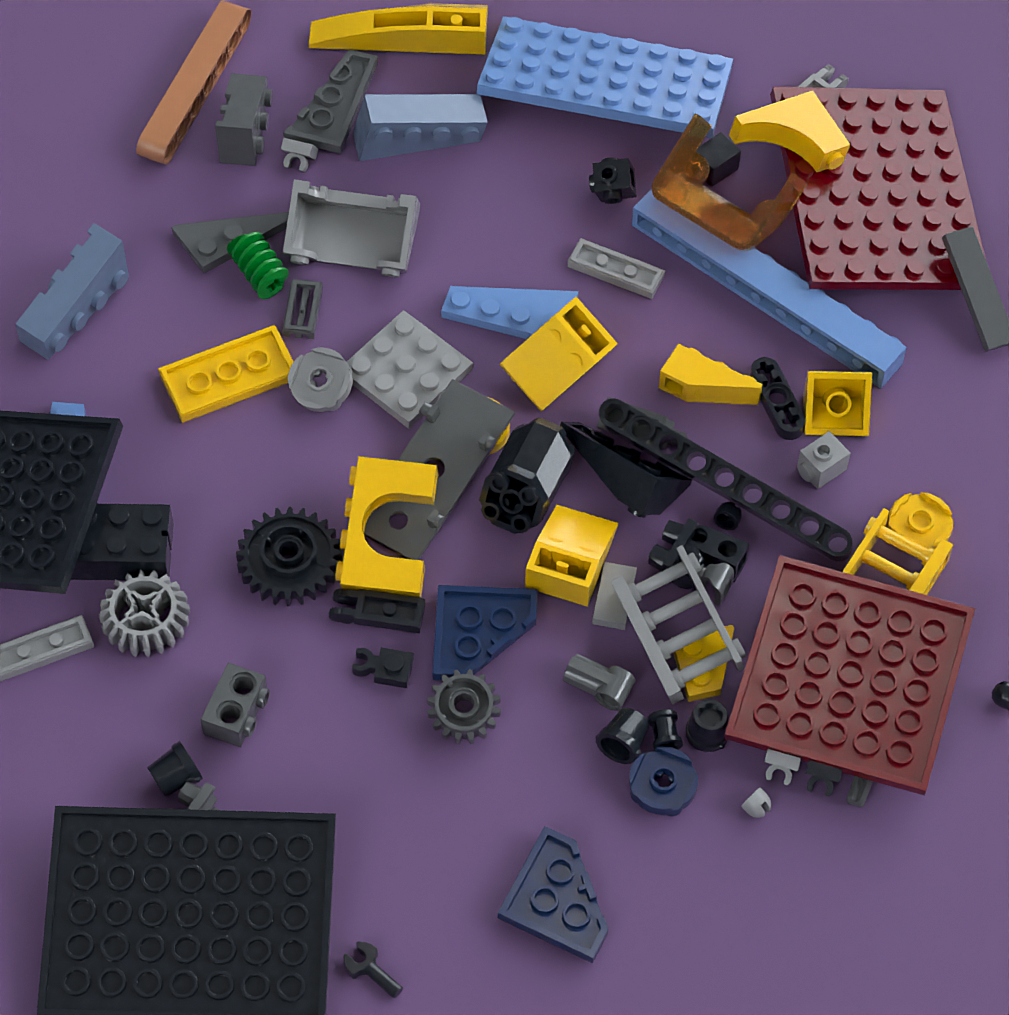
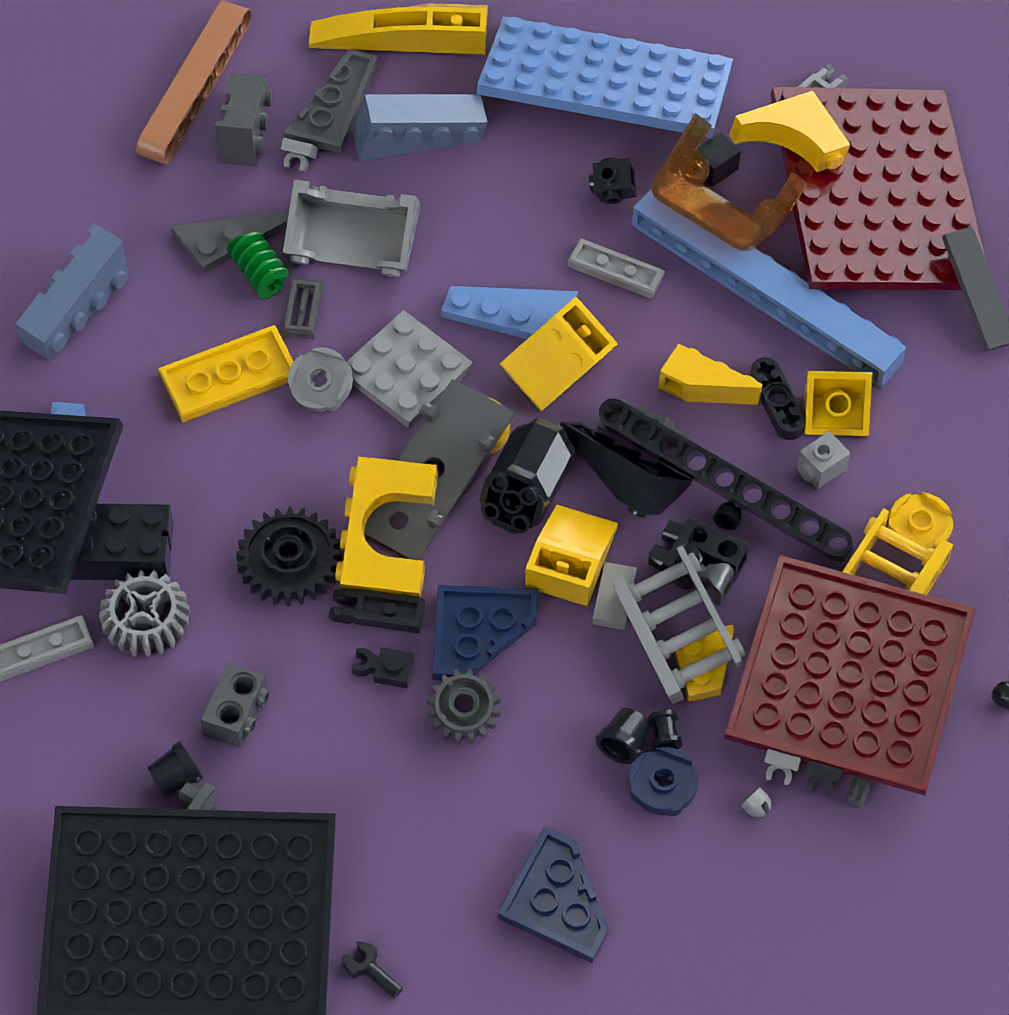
(607, 685): dark grey piece -> none
(707, 726): black piece -> none

